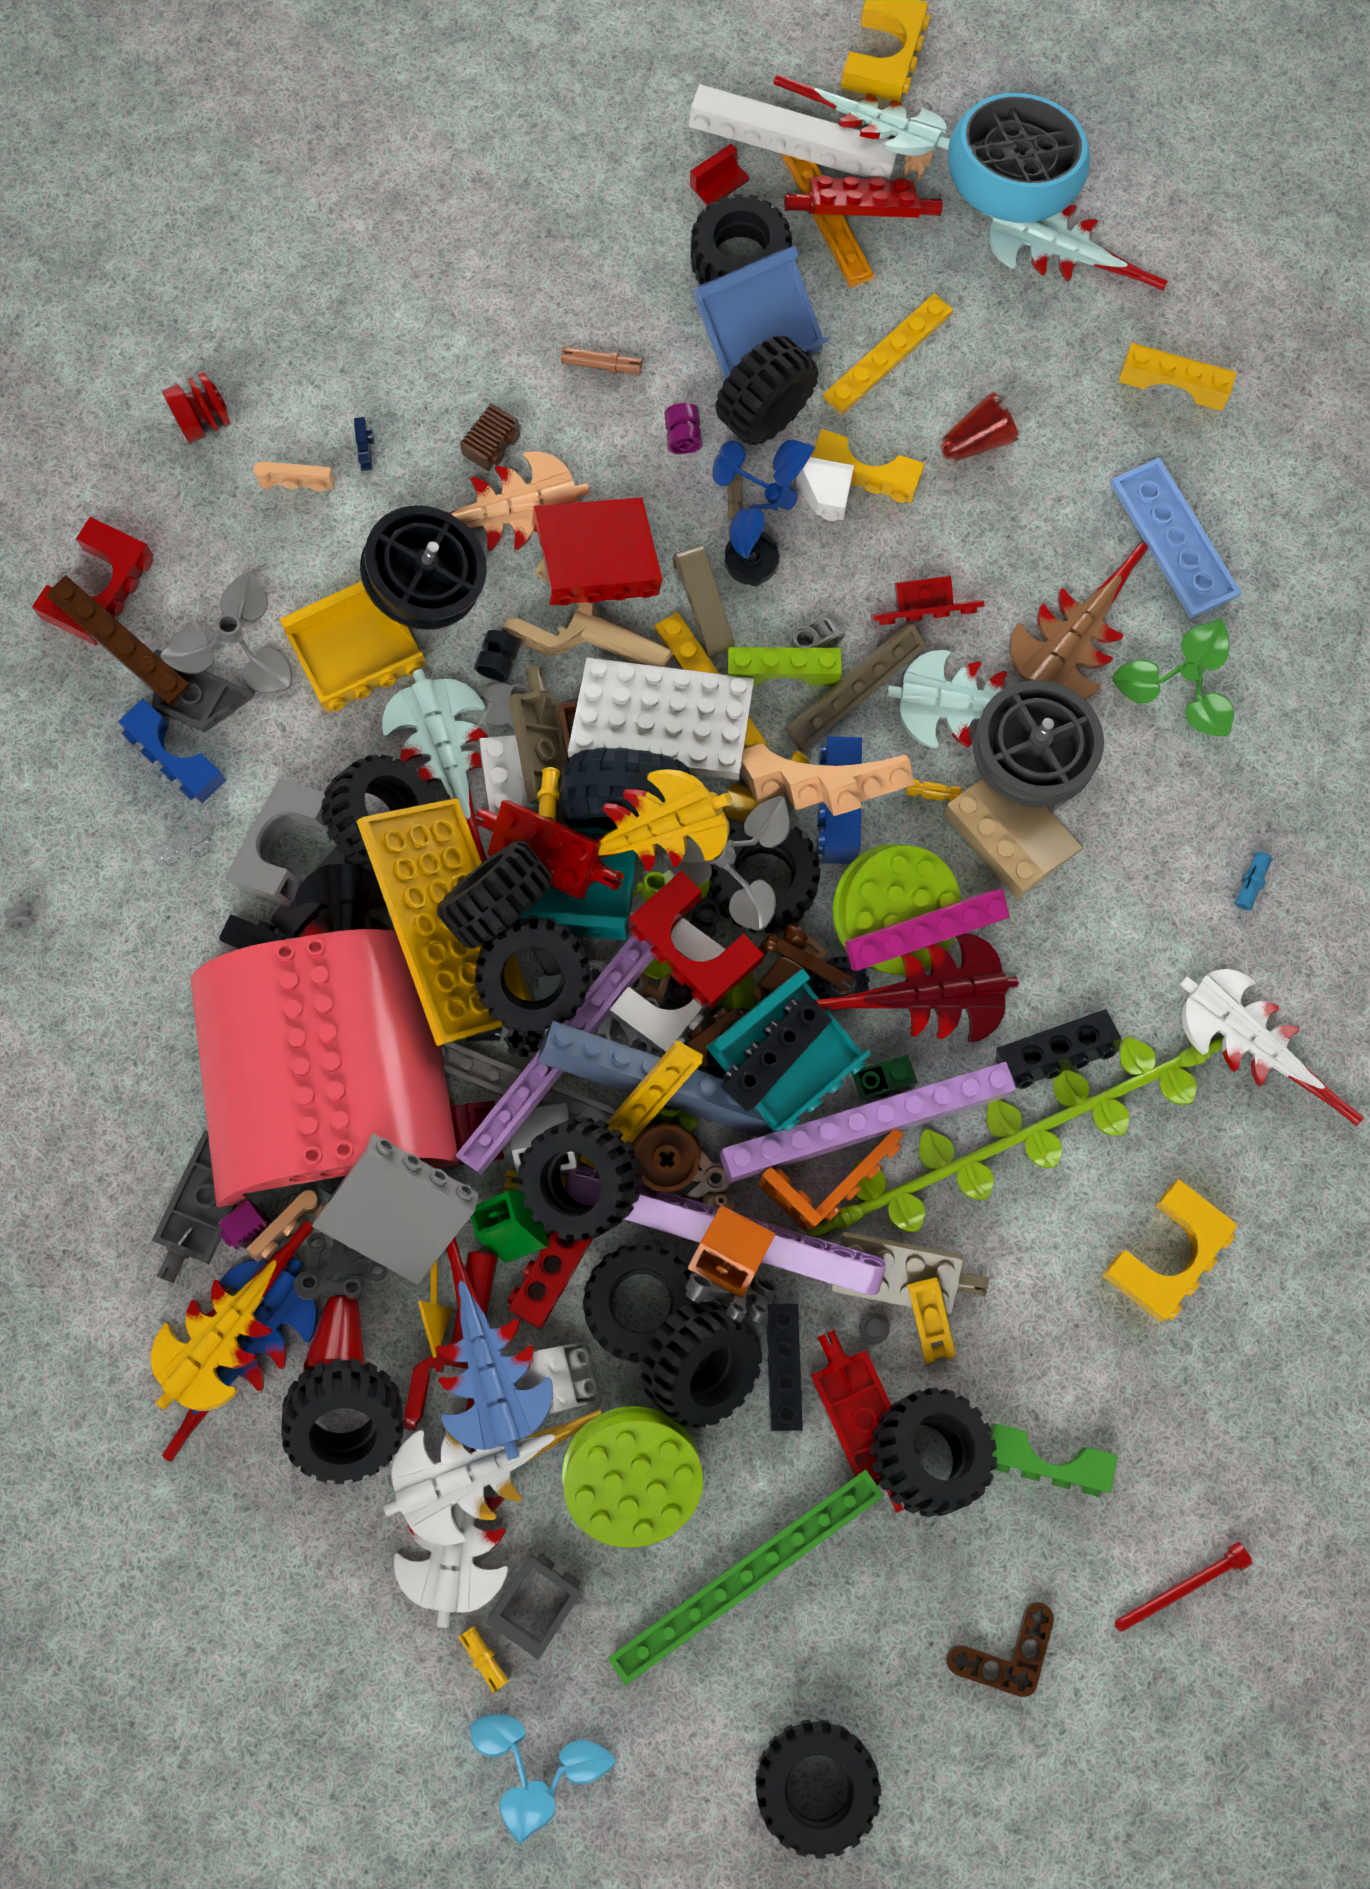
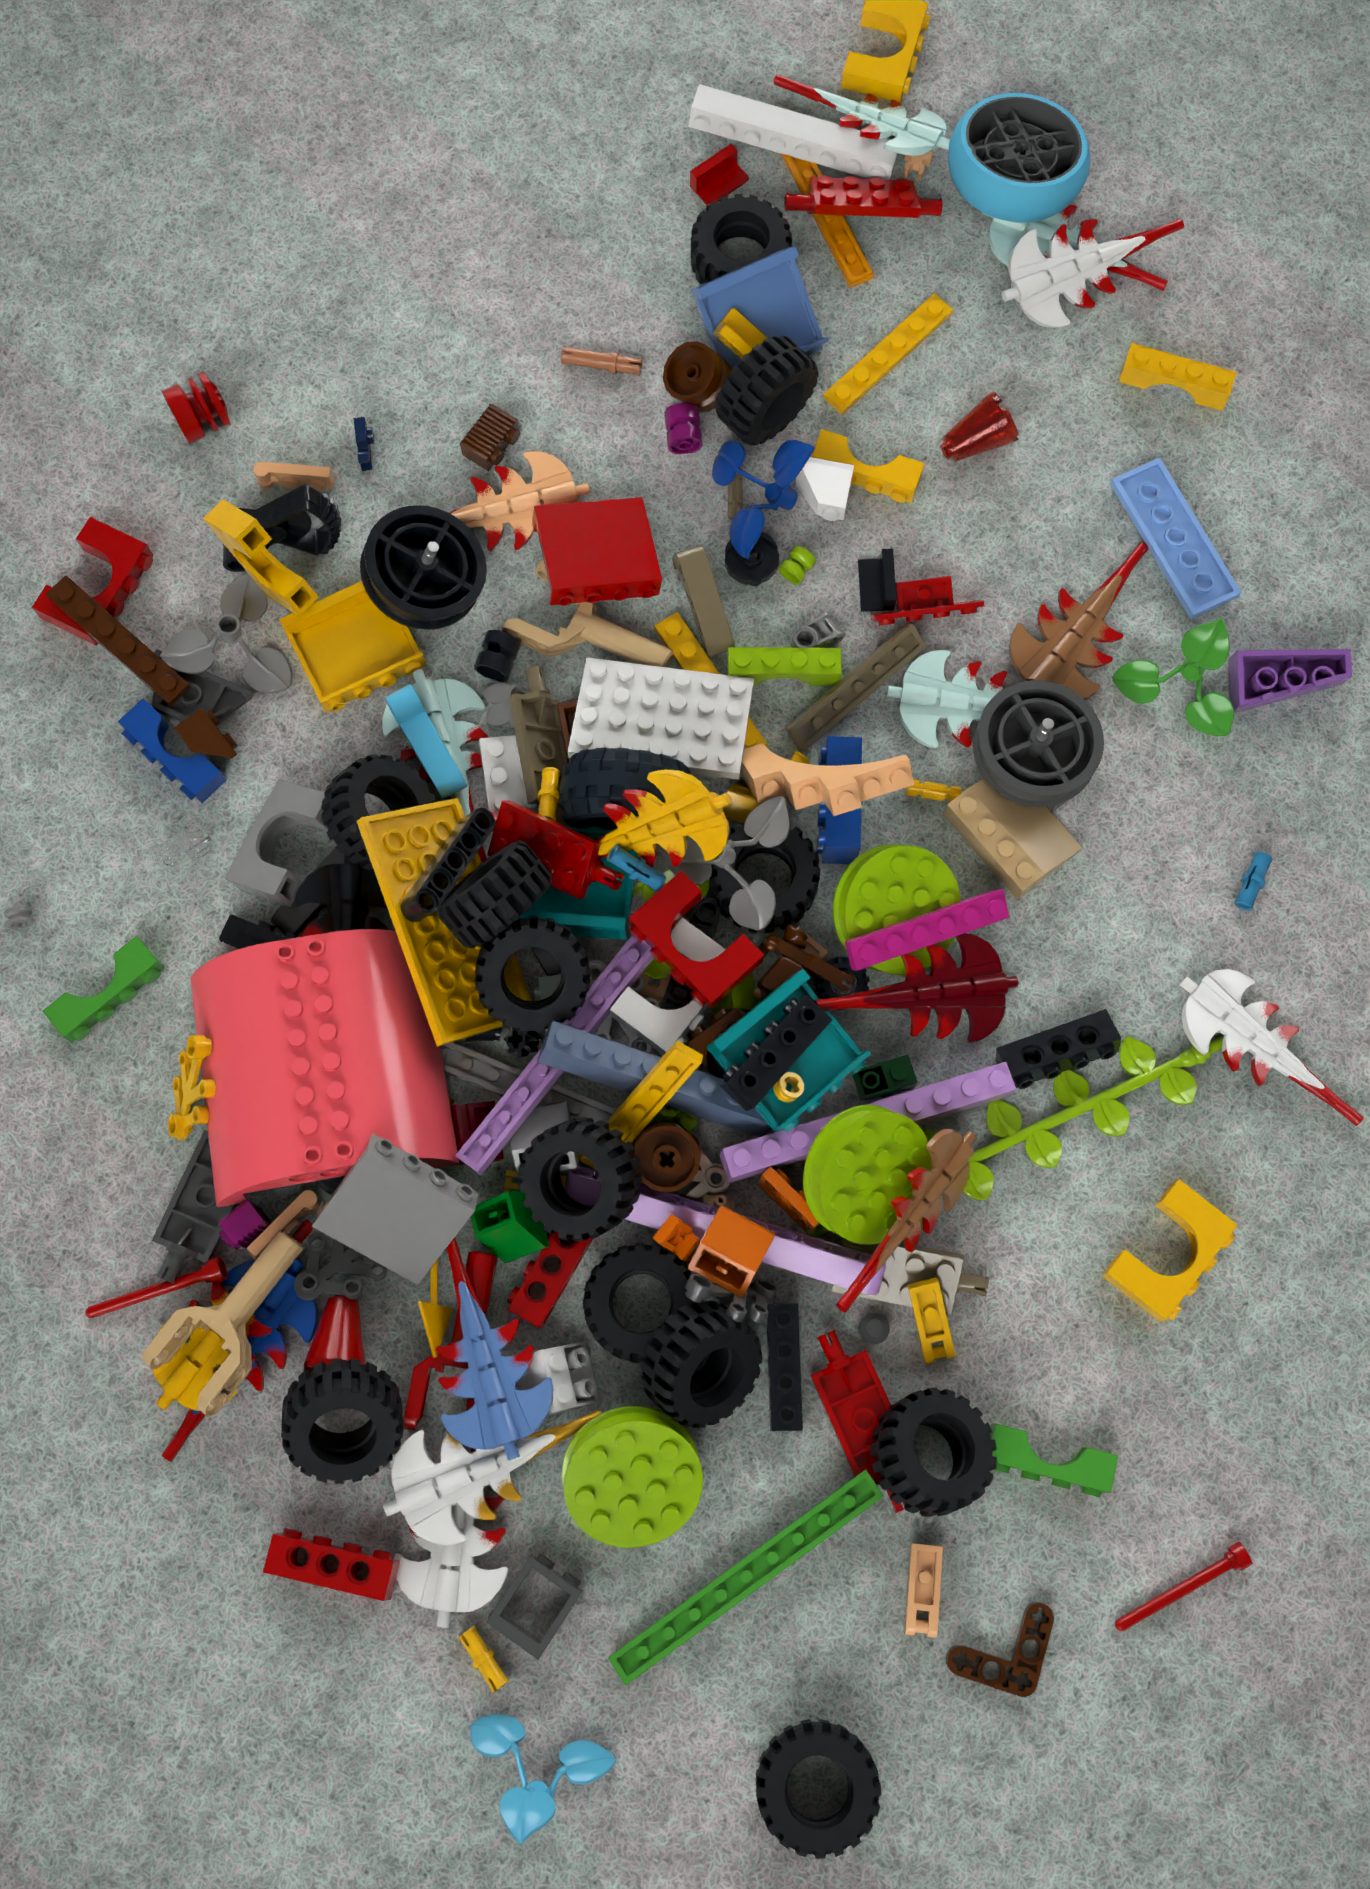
(133, 968): none -> bright green arch
(186, 1090): none -> yellow plant
(203, 736): none -> reddish brown slope
(212, 1271): none -> red piece
(228, 1322): none -> tan piece
(246, 542): none -> yellow arch
(283, 1562): none -> red brick
(290, 524): none -> black arm
(425, 741): none -> medium azure beam
(448, 865): none -> black beam
(652, 877): none -> dark azure pin
(677, 1237): none -> orange slope
(695, 375): none -> reddish brown wheel
(738, 333): none -> yellow panel
(796, 1090): none -> yellow bush
(797, 565): none -> lime wheel
(860, 1168): none -> lime wheel
(877, 583): none -> black panel
(923, 1589): none -> light nougat plate
(946, 1178): none -> medium nougat animal
(1041, 280): none -> white animal
(1278, 675): none -> medium lavender wedge

